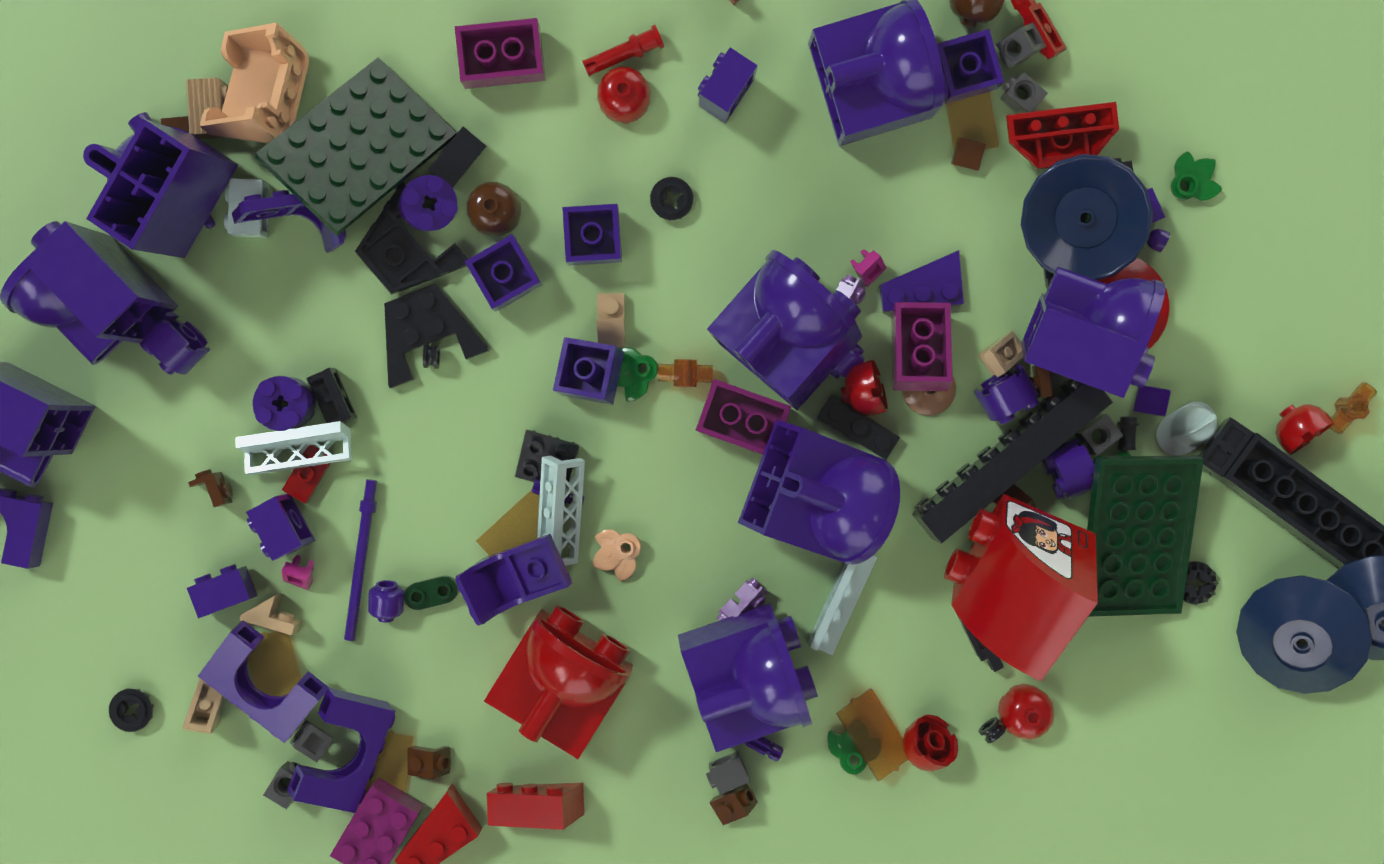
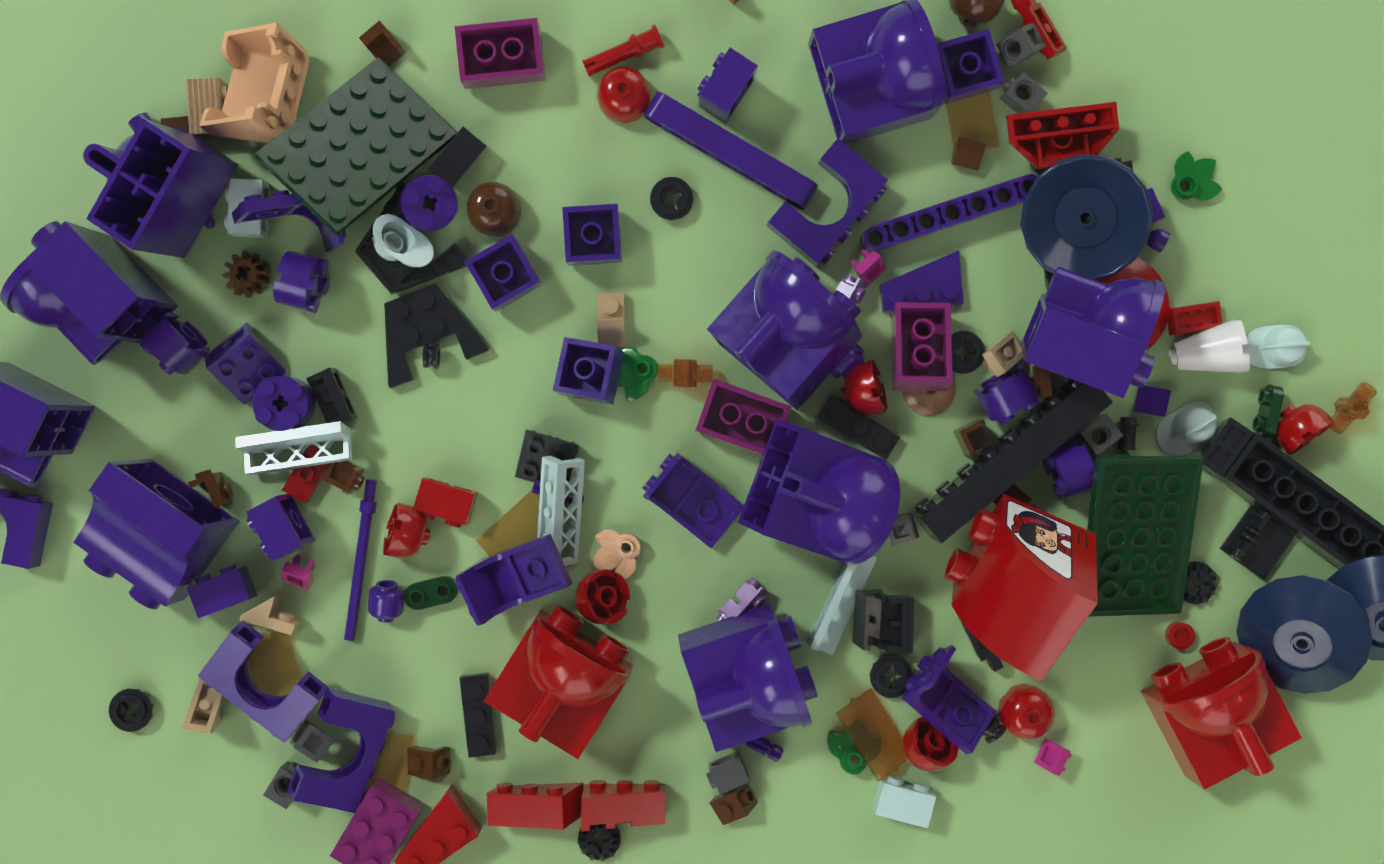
(151, 531): none -> dark purple brick
(237, 273): none -> reddish brown gear
(242, 363): none -> dark purple bracket
(301, 281): none -> dark purple brick
(344, 476): none -> reddish brown bracket
(382, 44): none -> reddish brown panel
(400, 242): none -> light aqua piece
(405, 532): none -> red cylinder
(444, 501): none -> red piece
(477, 715): none -> black plate
(592, 849): none -> black gear
(602, 597): none -> red cylinder
(622, 804): none -> red wedge
(692, 499): none -> dark purple bracket
(730, 150): none -> dark purple beam
(861, 185): none -> dark purple arch
(868, 618): none -> black hinge
(880, 683): none -> black gear
(897, 623): none -> black hinge
(904, 529): none -> dark grey tile
(904, 801): none -> light aqua brick
(939, 220): none -> dark purple beam
(947, 701): none -> dark purple bracket
(972, 343): none -> black gear
(972, 437): none -> reddish brown panel
(1052, 757): none -> dark pink tile
(1180, 635): none -> red tile
(1193, 318): none -> red plate
(1213, 350): none -> white cone
(1221, 713): none -> red piece
(1257, 542): none -> black hinge
(1269, 411): none -> dark green plate
(1276, 346): none -> light aqua piece

